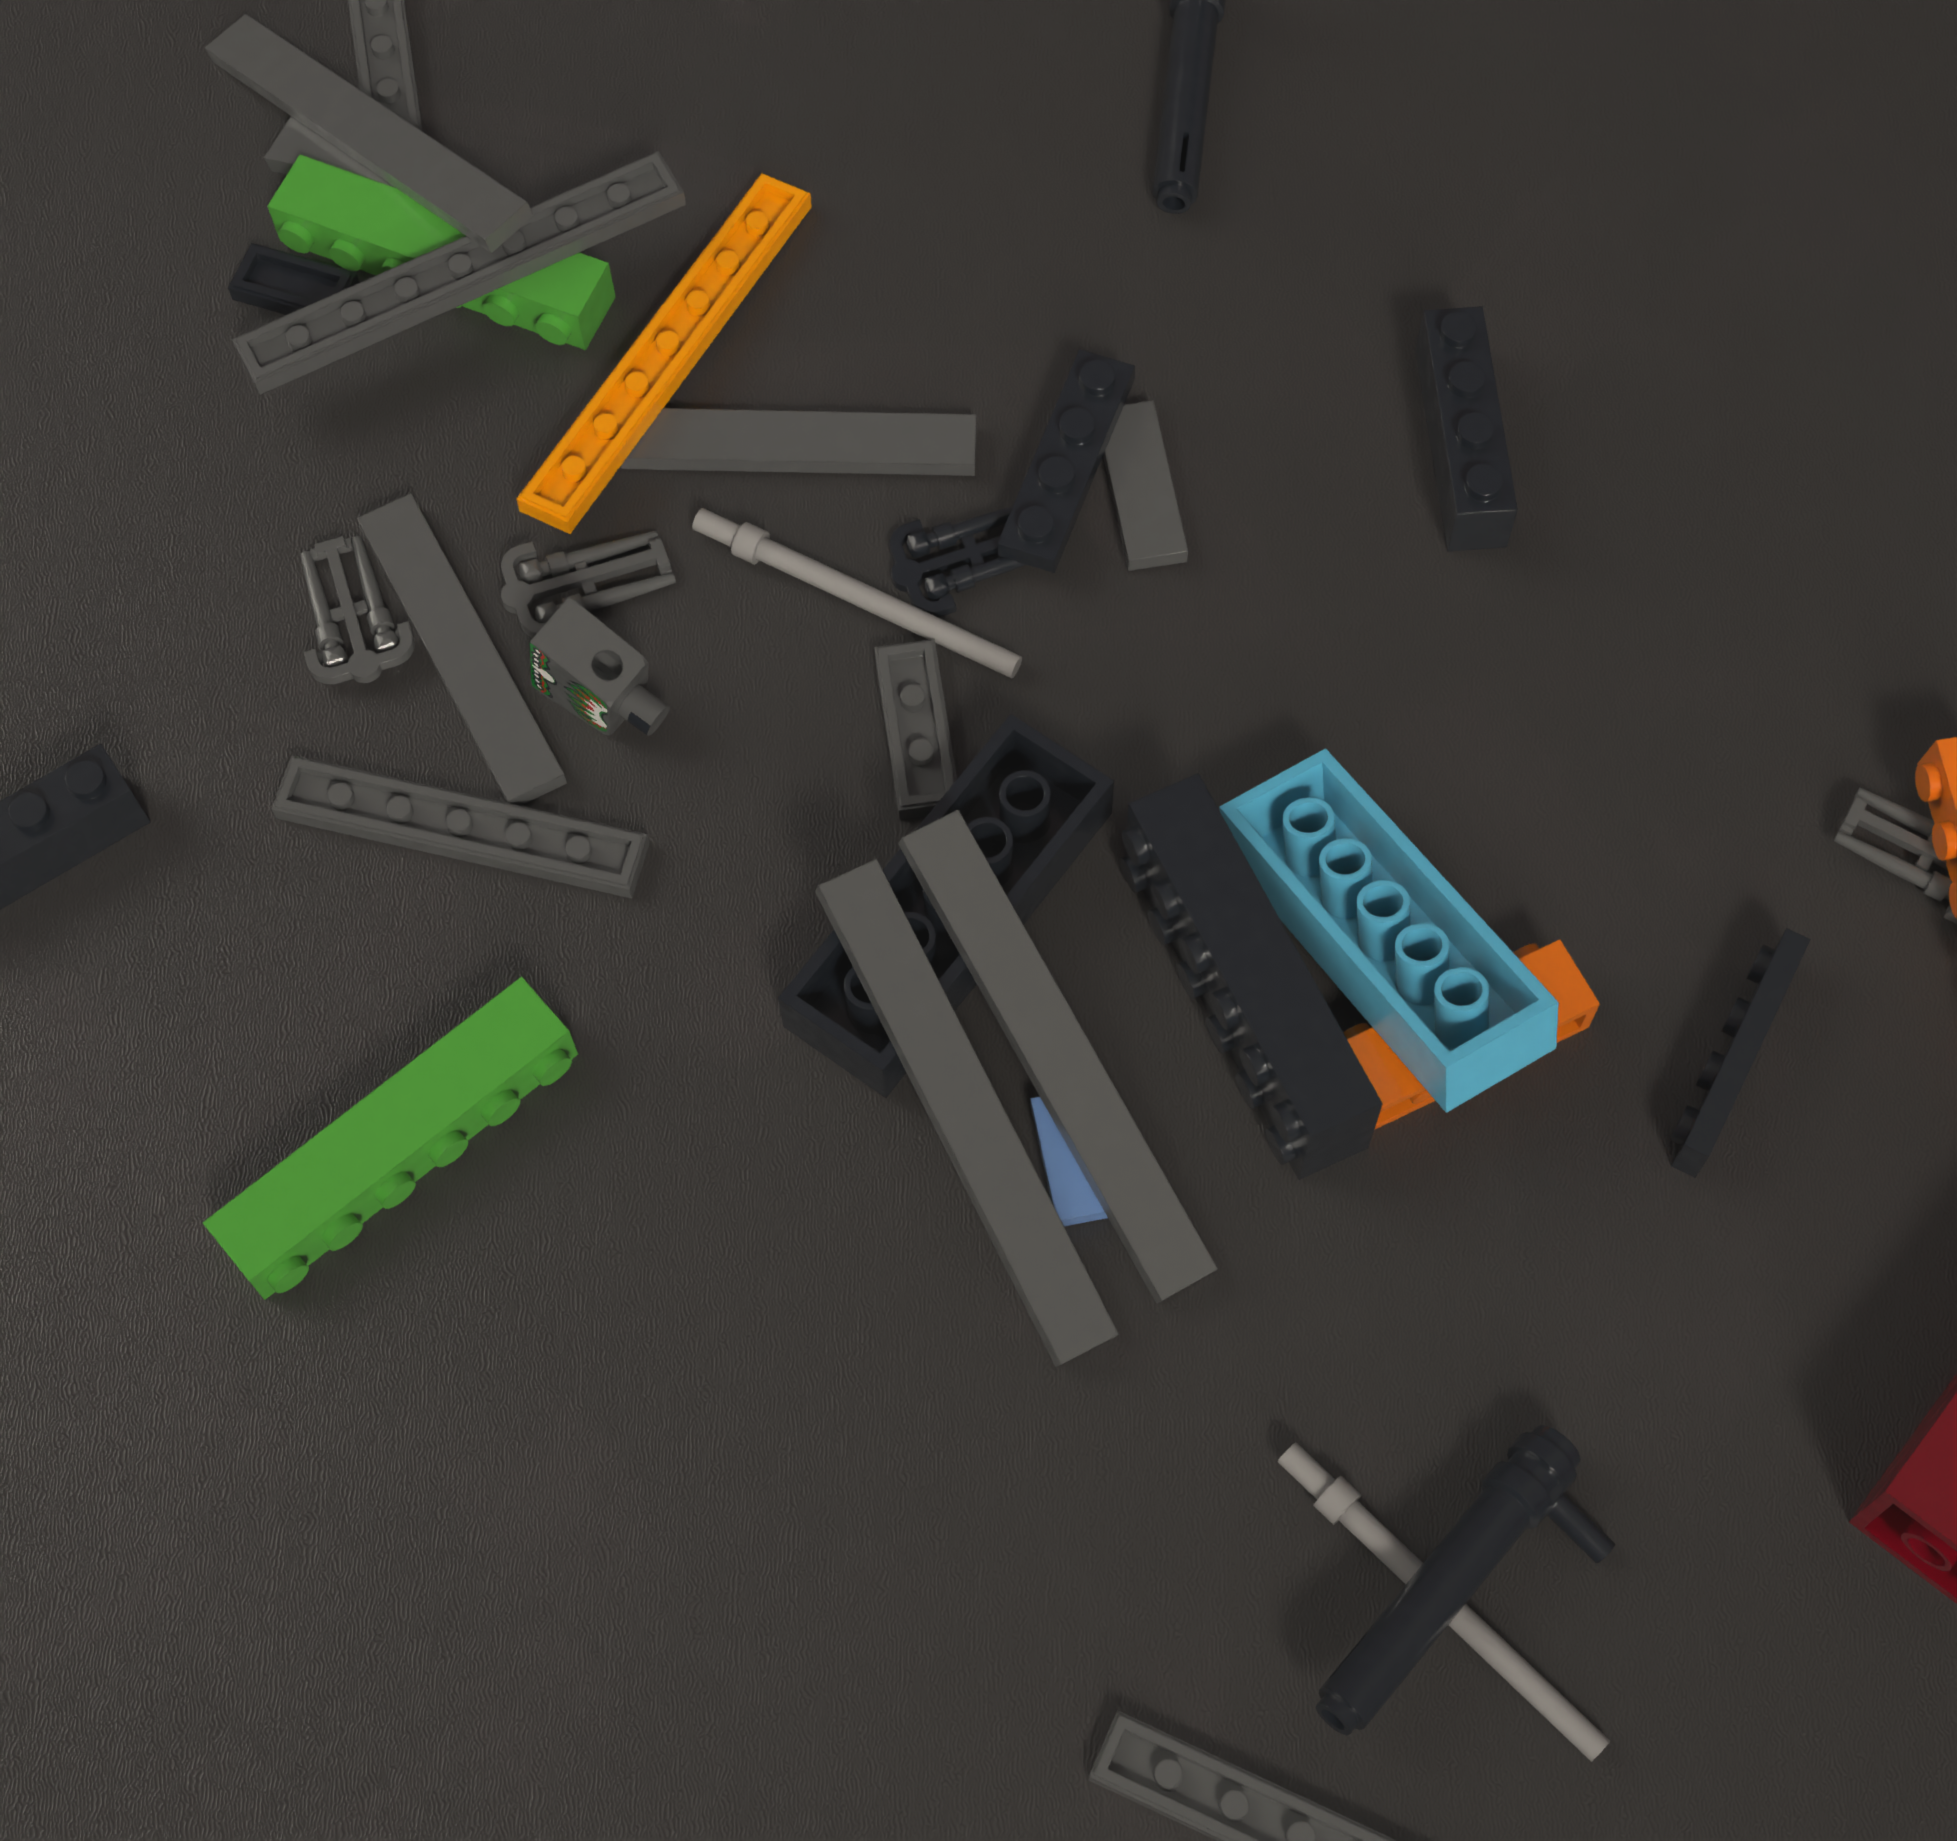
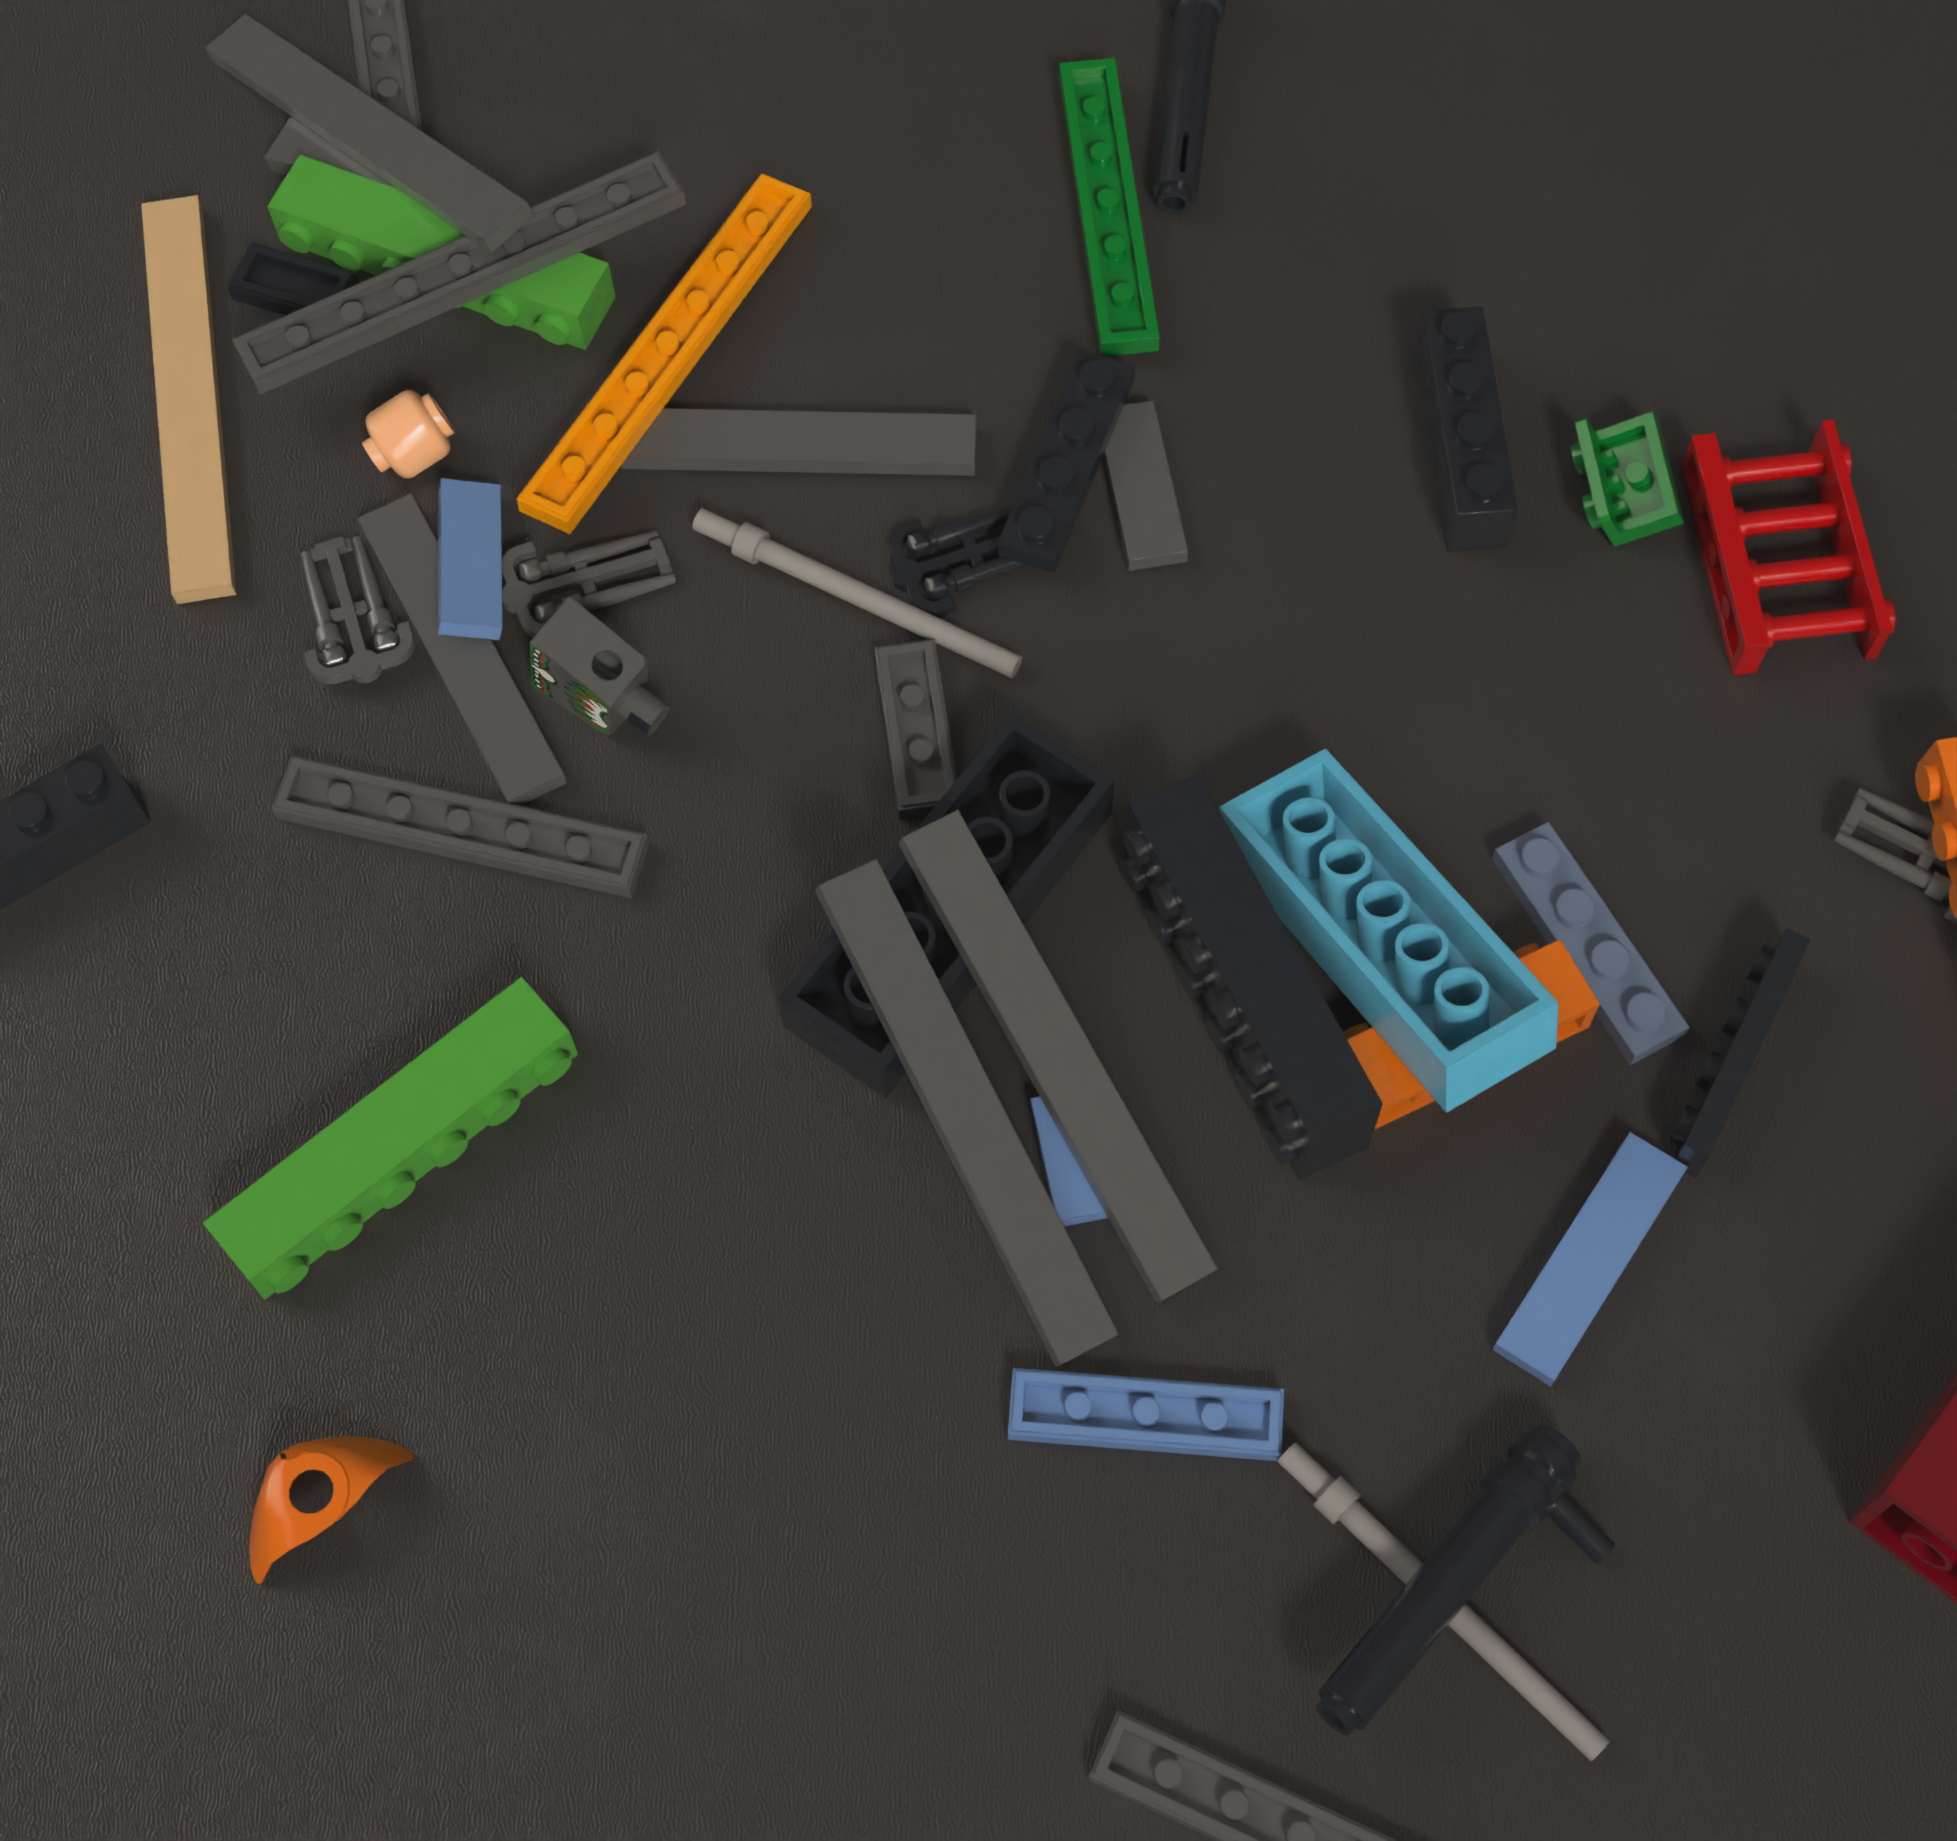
(188, 401): none -> tan tile
(352, 1467): none -> orange piece
(408, 434): none -> light nougat head
(469, 559): none -> medium blue tile
(1108, 208): none -> green plate
(1146, 1414): none -> medium blue tile
(1570, 909): none -> sand blue plate
(1589, 1259): none -> medium blue tile
(1627, 478): none -> green bracket
(1737, 580): none -> red fence

